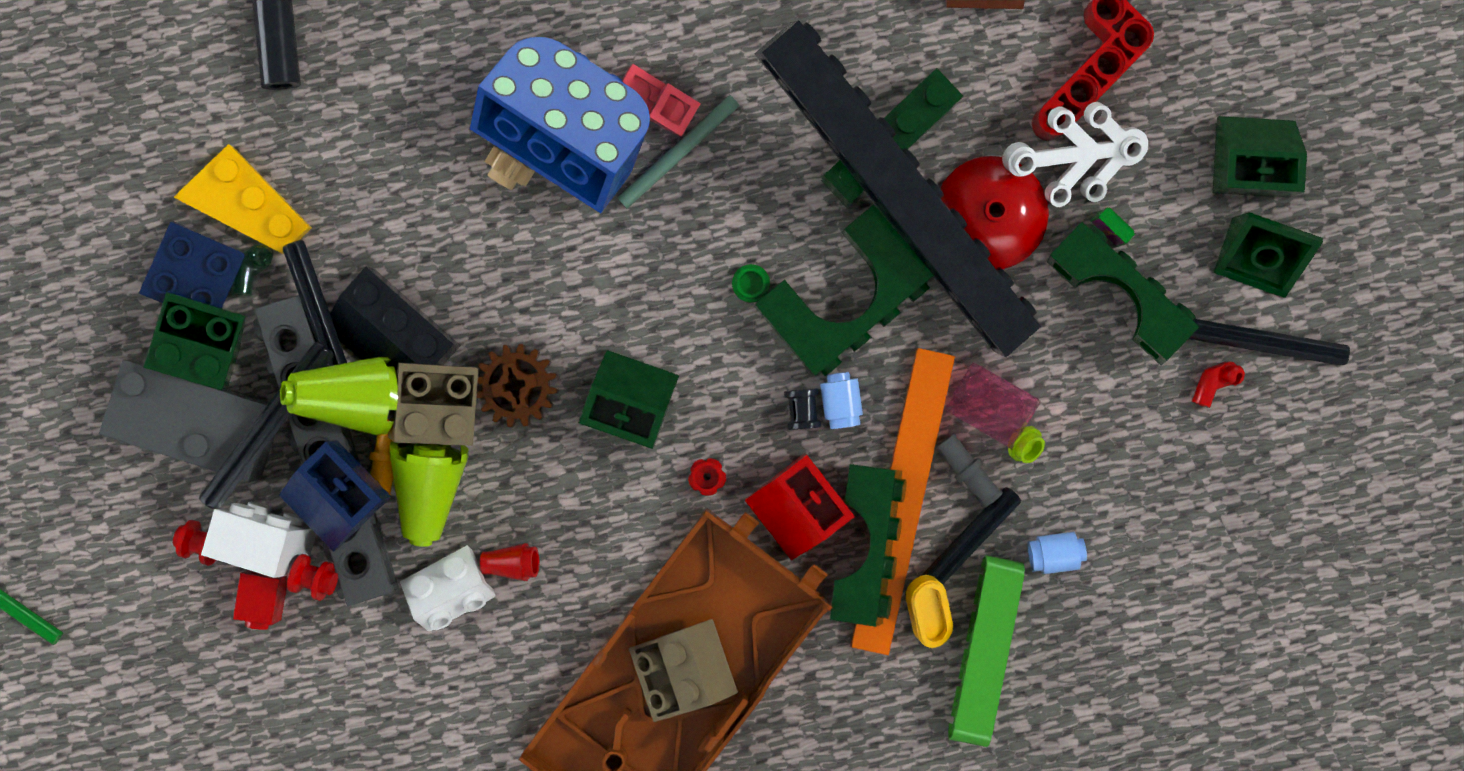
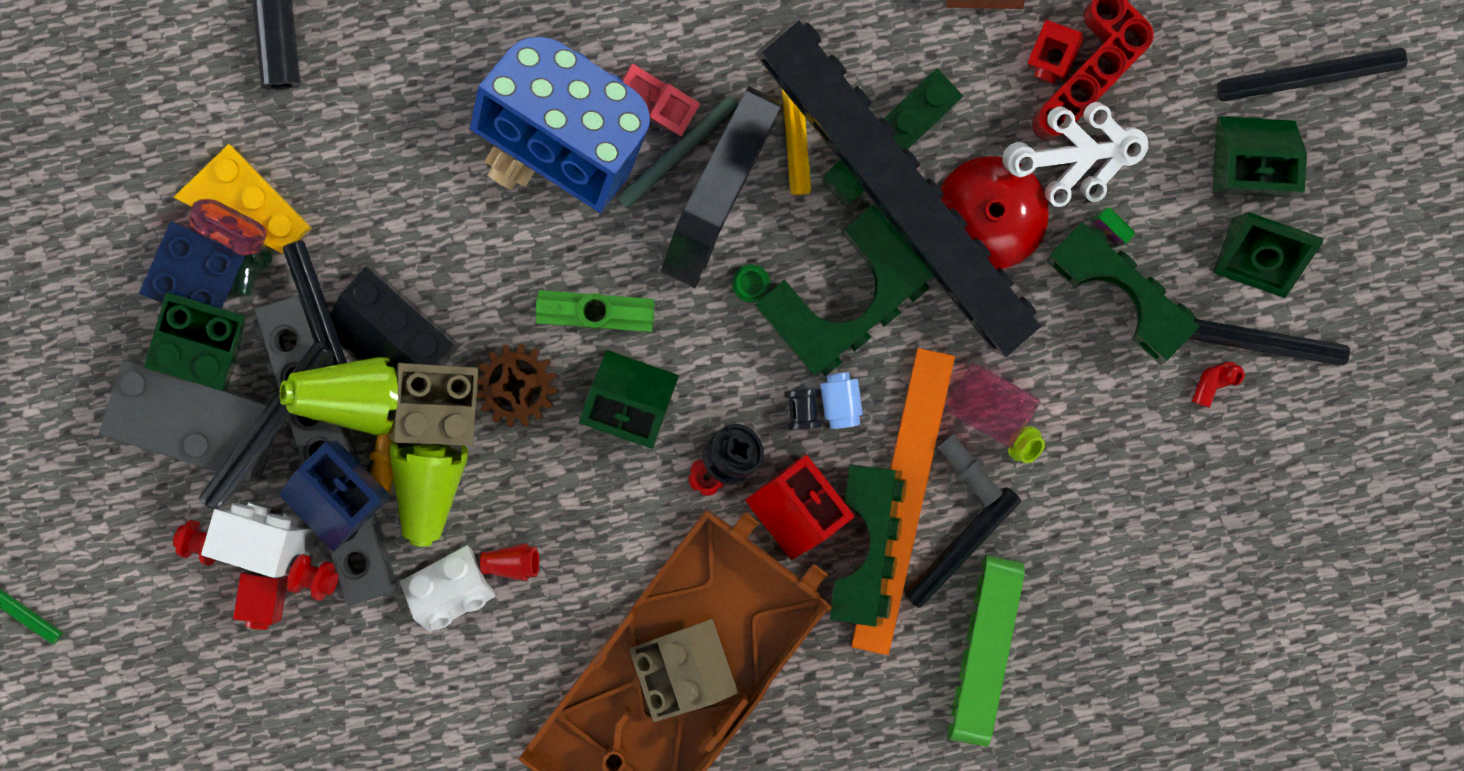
(227, 226): none -> clear pink plate
(570, 309): none -> bright green piece
(719, 187): none -> black beam
(733, 454): none -> black wheel
(796, 148): none -> yellow axle
(929, 611): yellow tile -> none
(1054, 38): none -> red brick
(1056, 553): light blue brick -> none
(1312, 74): none -> black axle

